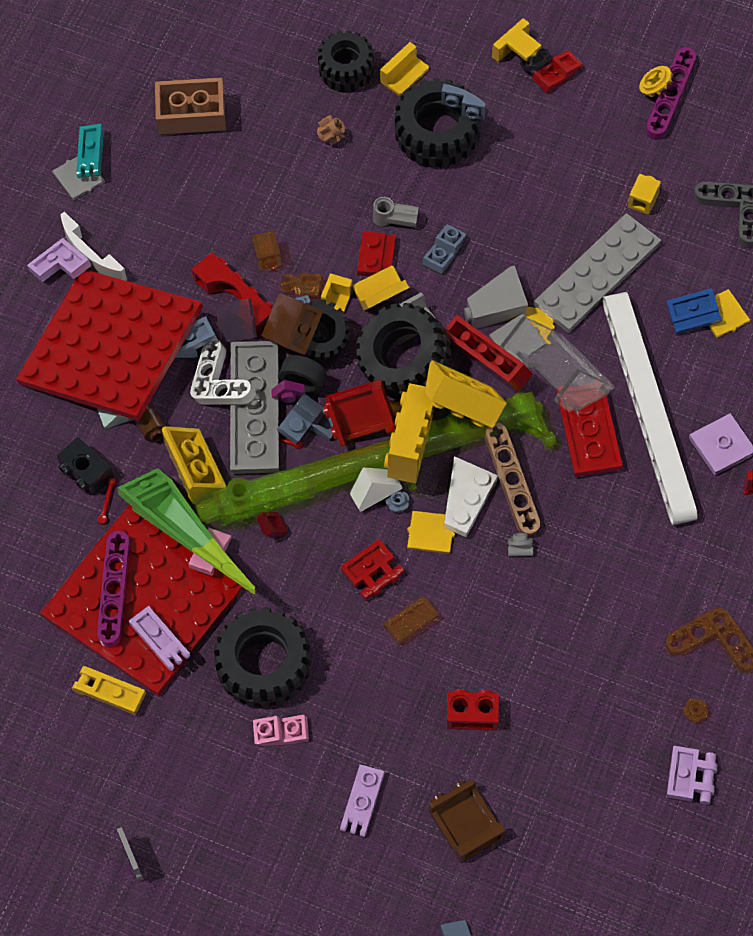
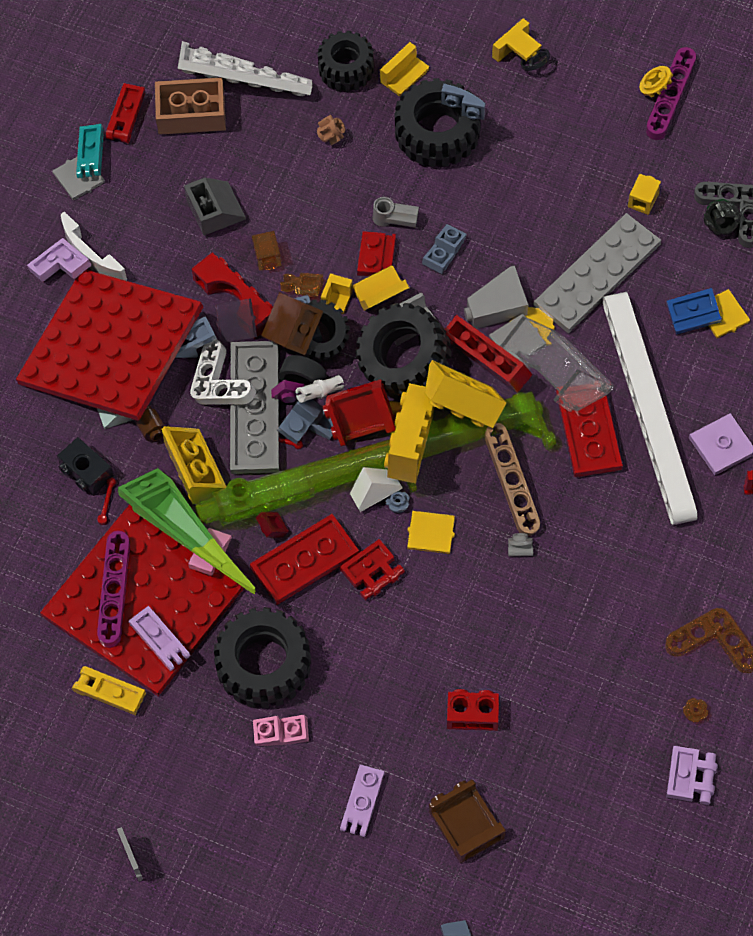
(125, 112): none -> red plate
(213, 204): none -> dark grey slope
(238, 70): none -> white wing
(304, 559): none -> red plate
(319, 389): none -> white pin
(411, 620): clear orange plate -> none
(467, 495): white wing -> none
(559, 70): red slope -> none
(722, 217): none -> pearl dark grey piece

